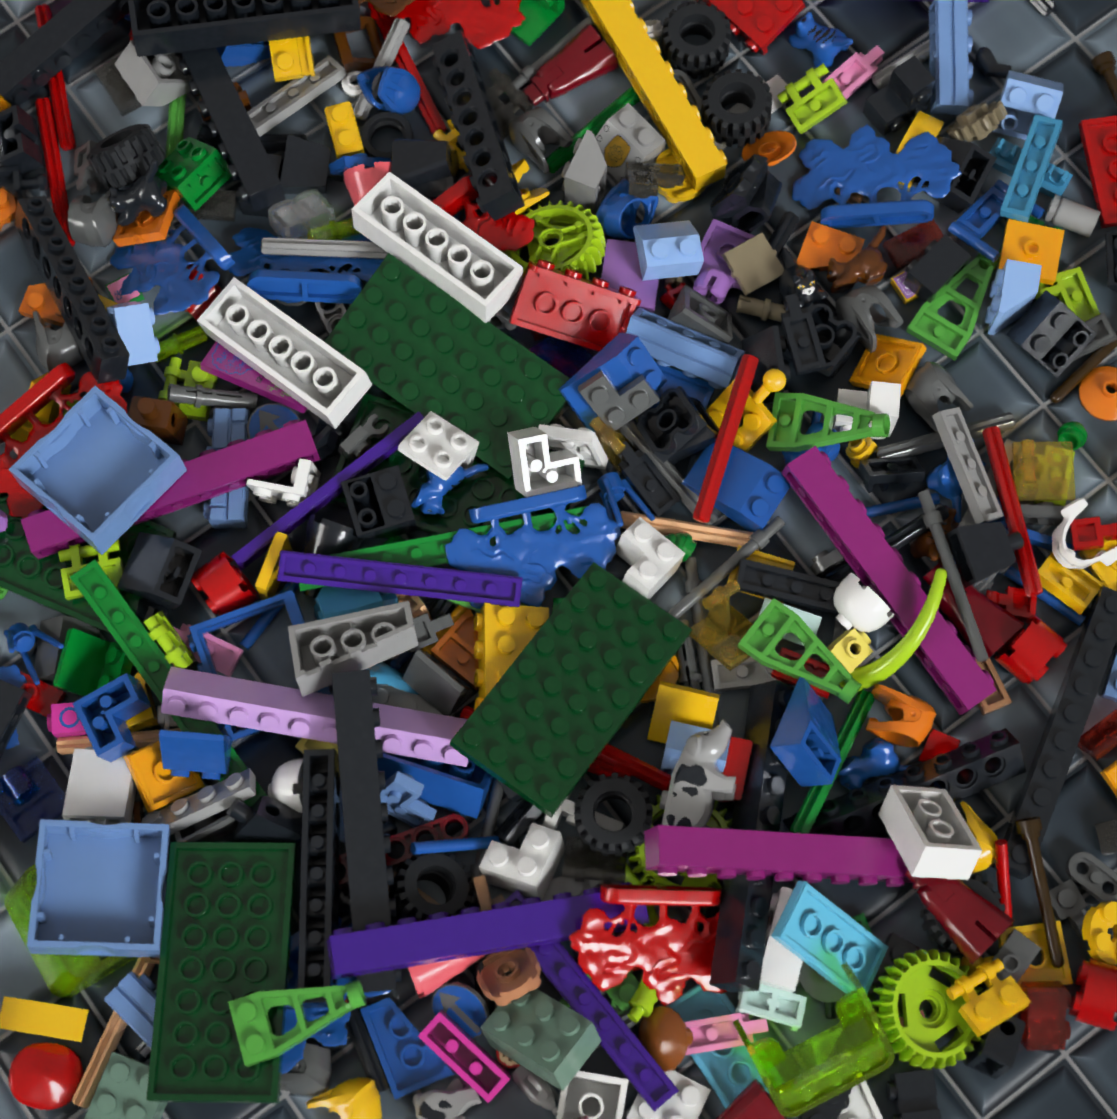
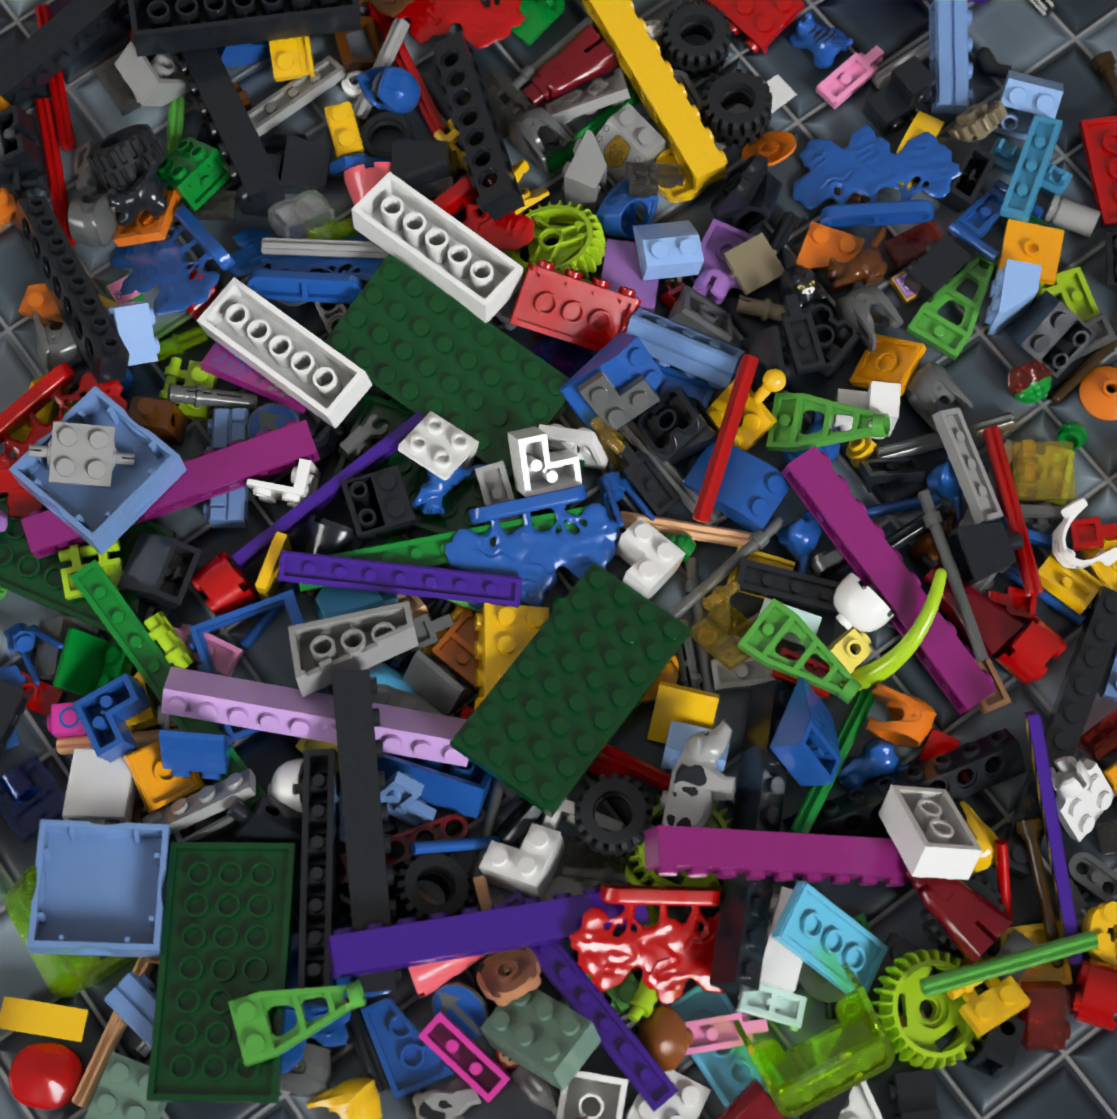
(81, 454): none -> light grey plate
(495, 485): none -> light grey hinge
(599, 94): none -> light grey wing
(737, 764): red slope -> none
(801, 538): none -> blue animal
(817, 104): lime plate -> none
(1008, 963): none -> bright green axle
(1029, 382): none -> clear red piece
(1052, 828): none -> dark purple tile
(1080, 795): none -> white plate

